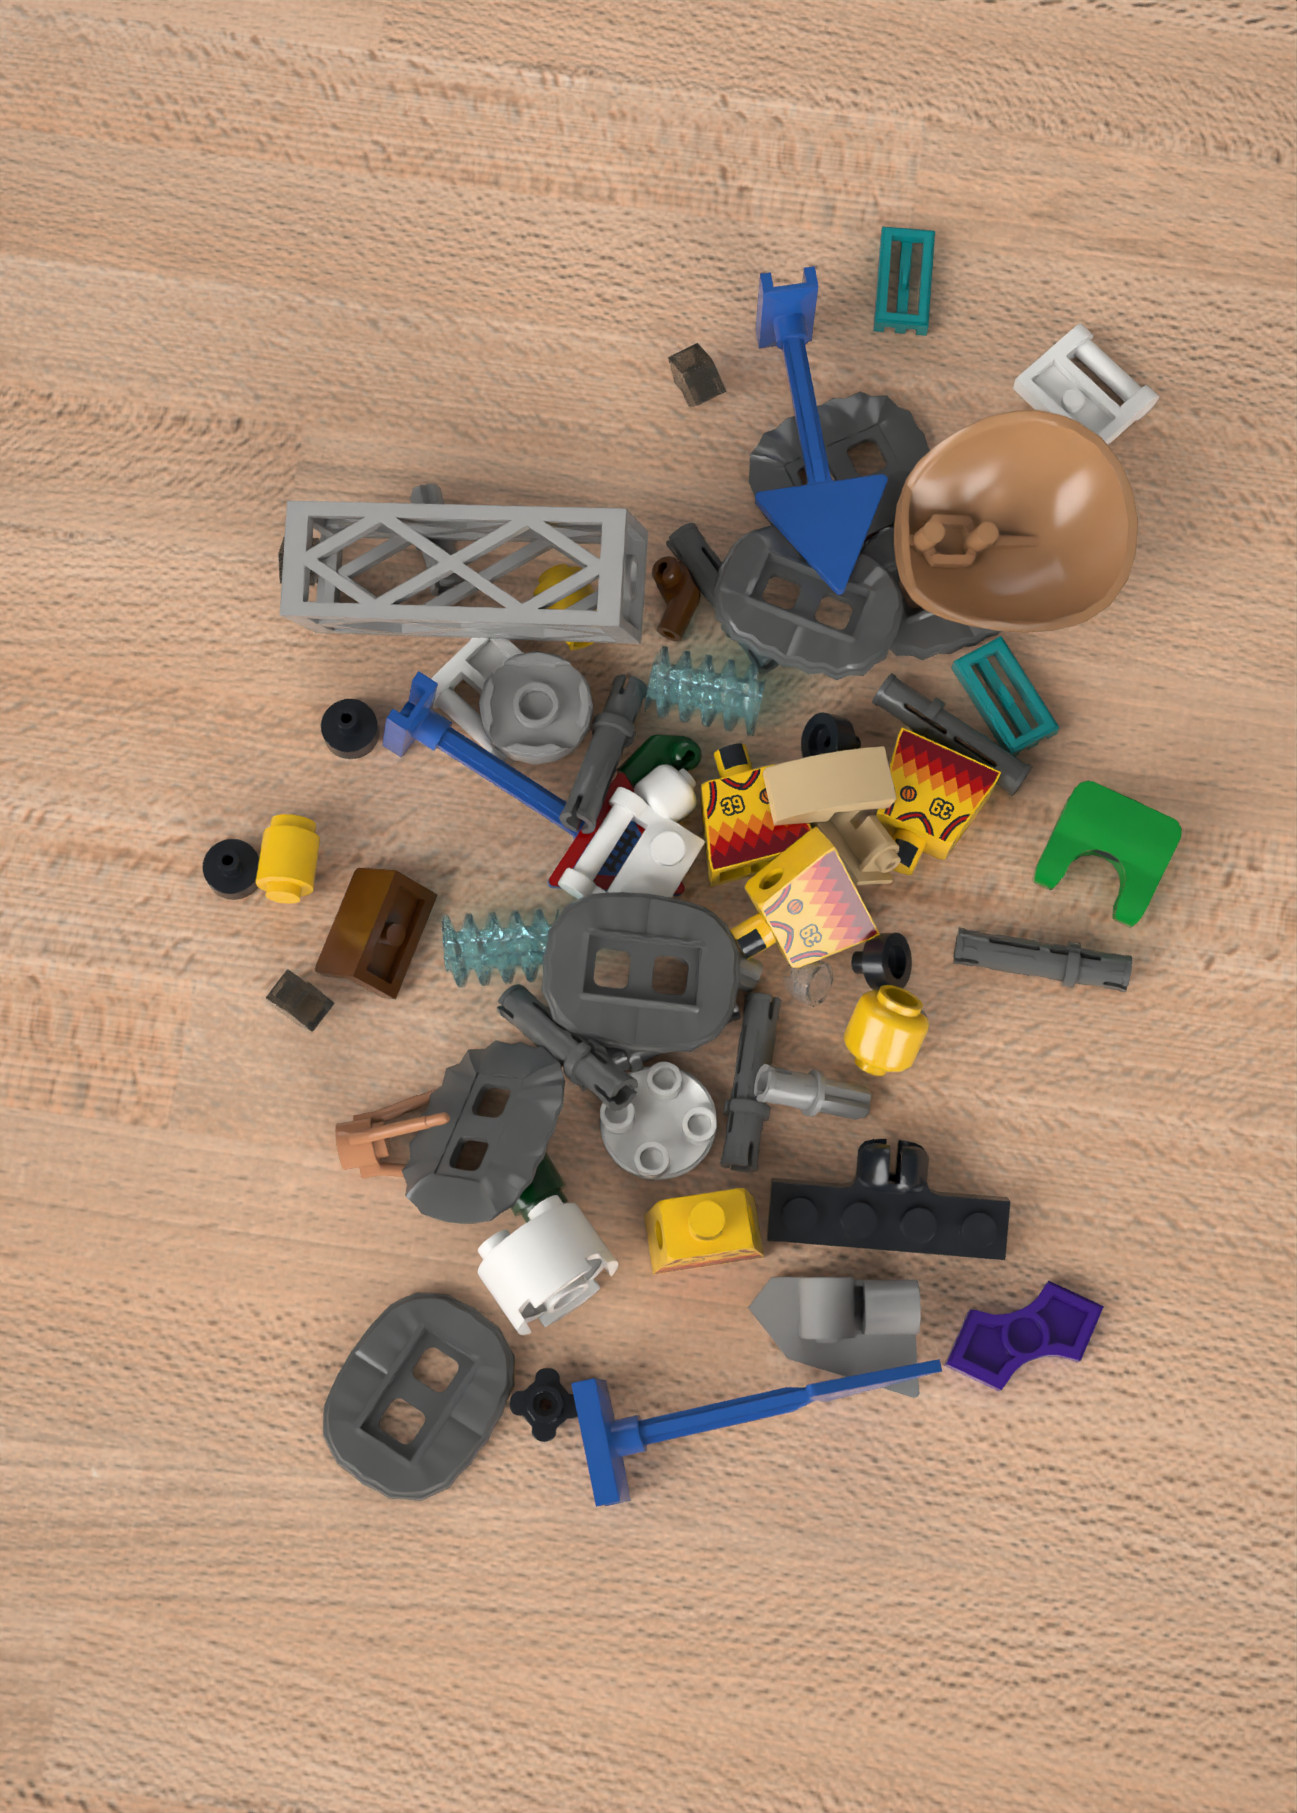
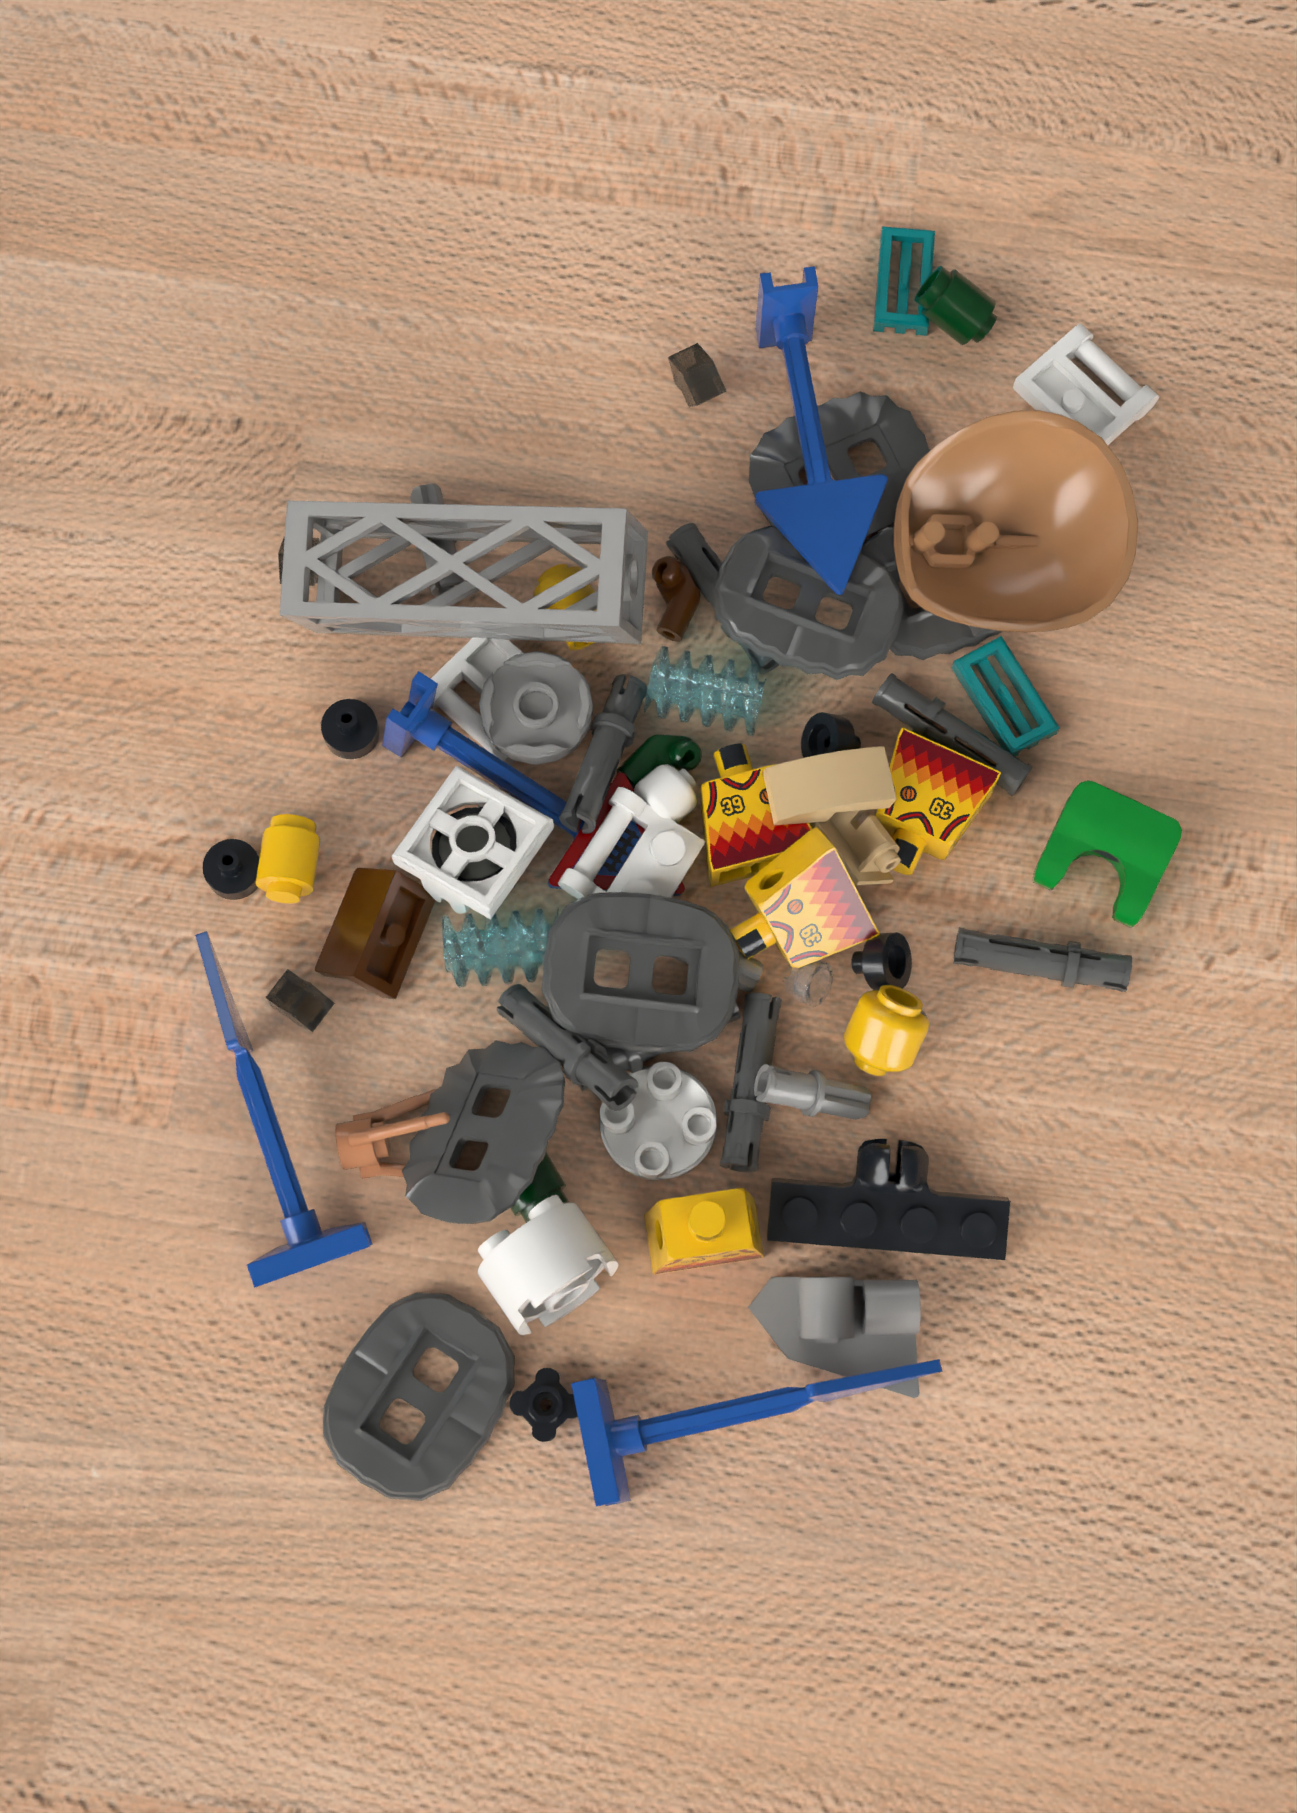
(306, 1241): none -> blue piece
(475, 850): none -> white piece
(956, 305): none -> dark green brick
(997, 1344): dark purple tile -> none

